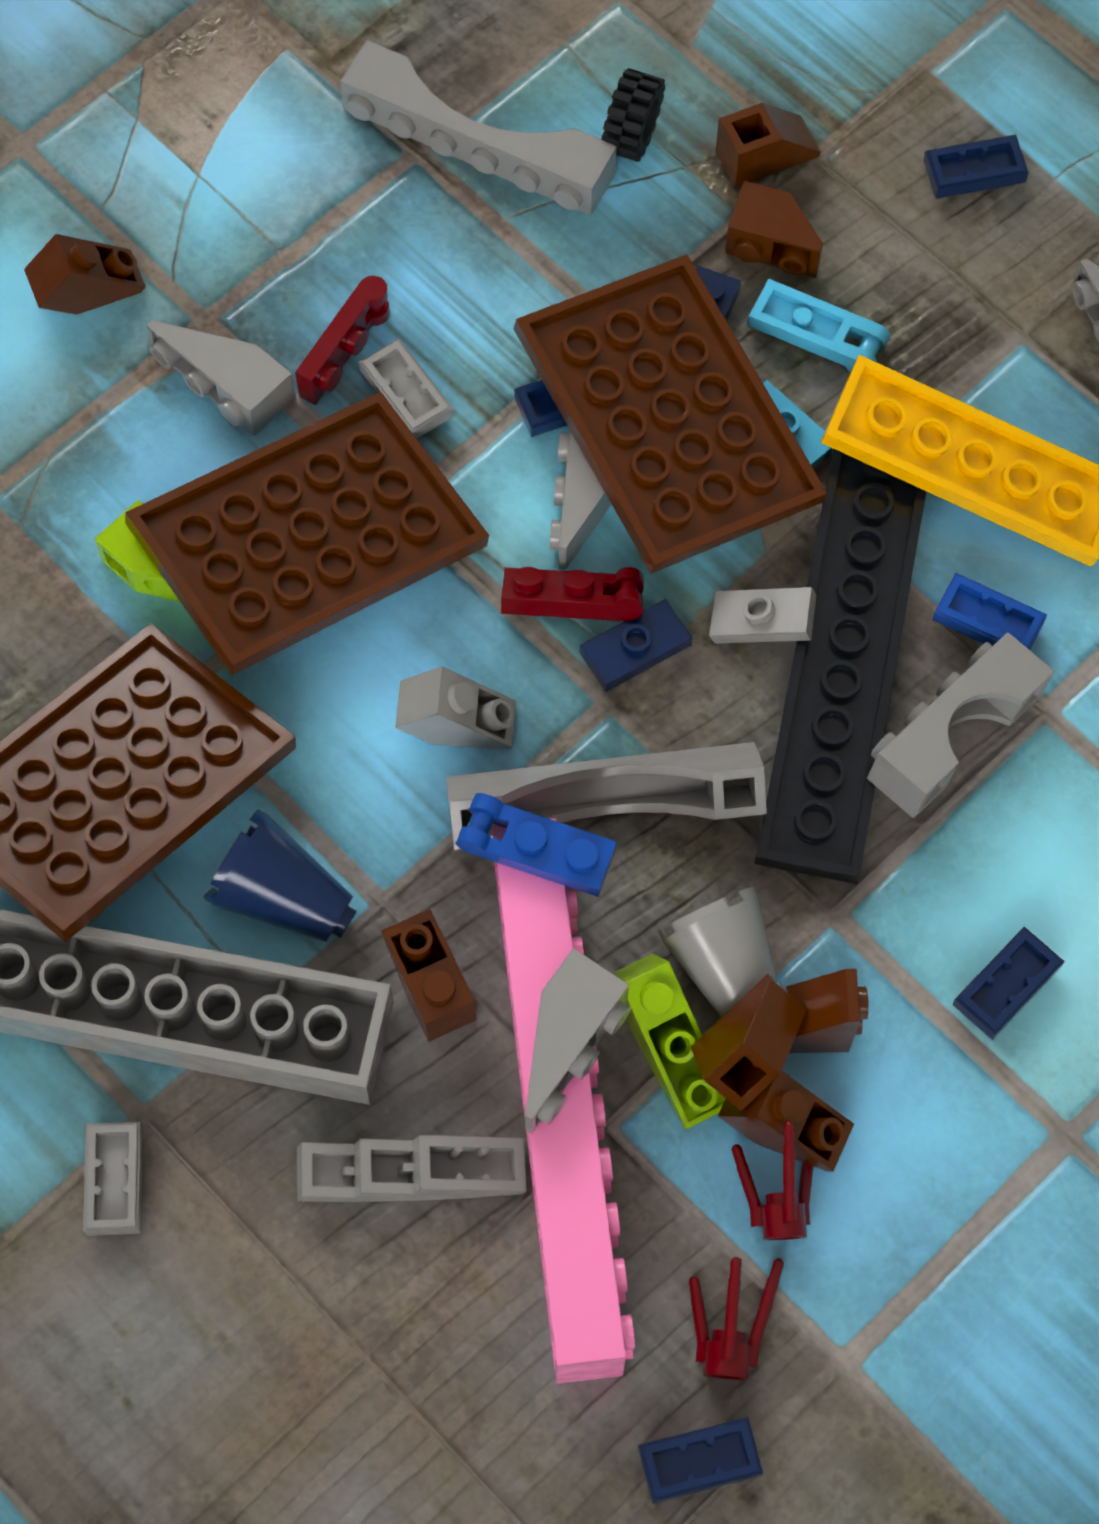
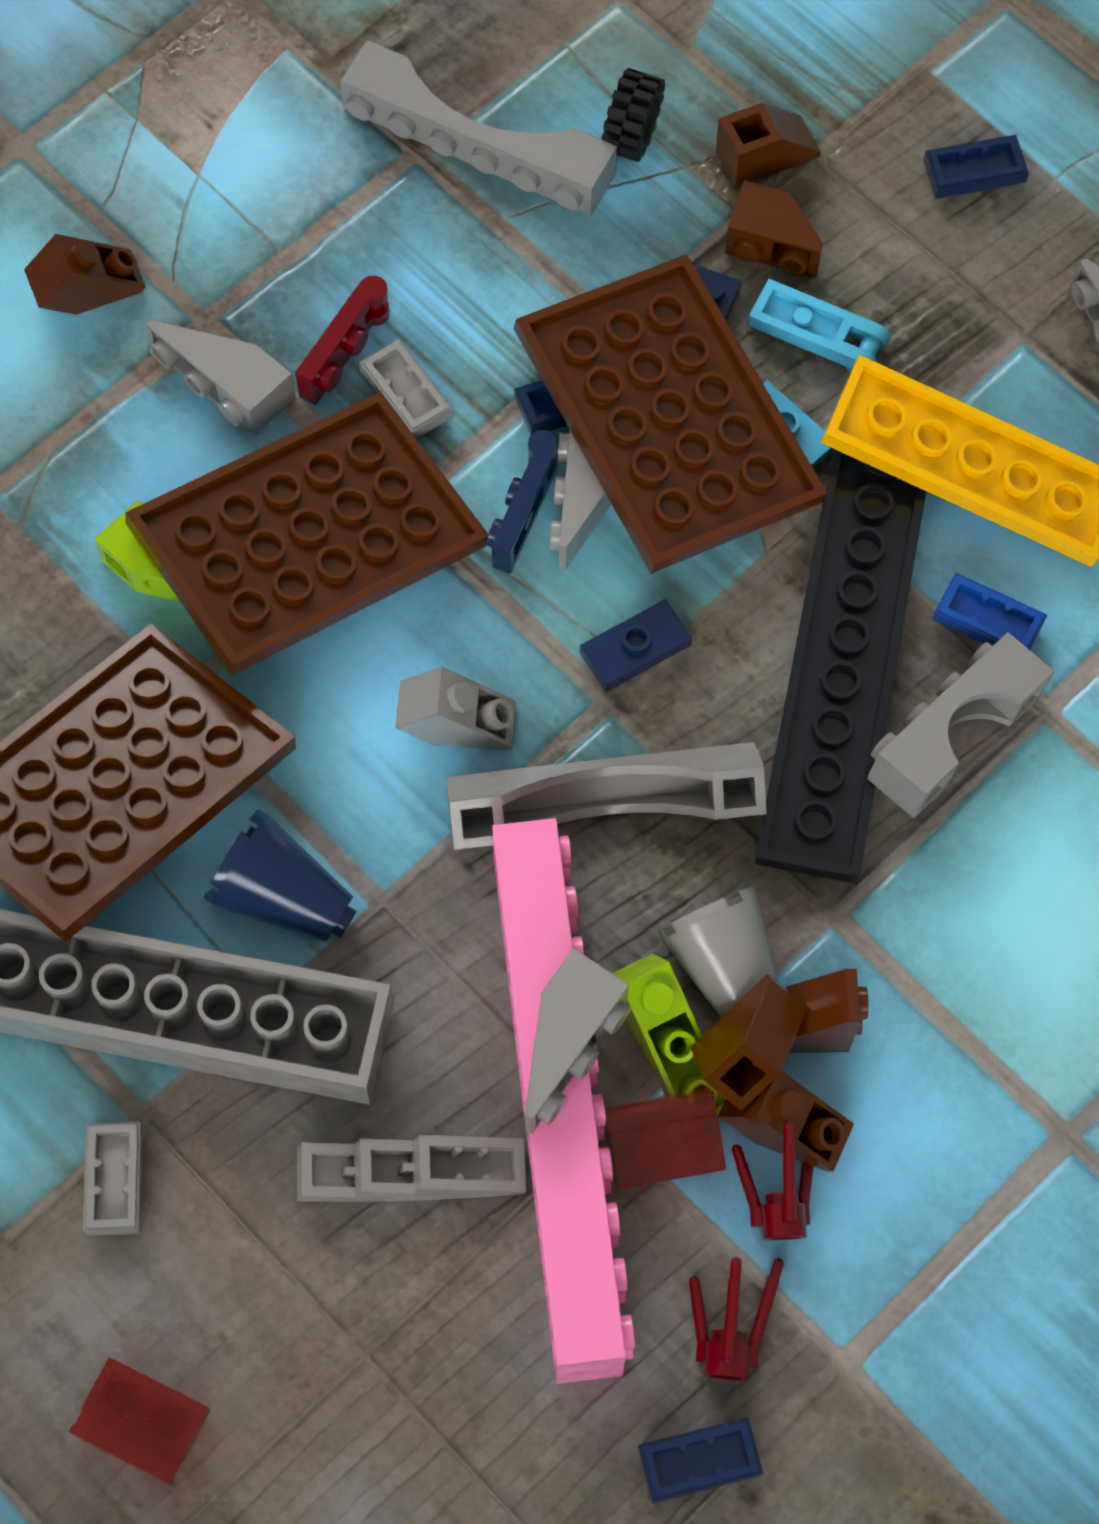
(140, 1421): none -> clear red plate
(430, 975): reddish brown slope -> none
(524, 501): none -> dark blue plate
(537, 845): blue plate -> none
(573, 593): dark red plate -> none
(665, 1138): none -> clear red plate
(763, 615): light grey plate -> none
(1008, 983): dark blue plate -> none

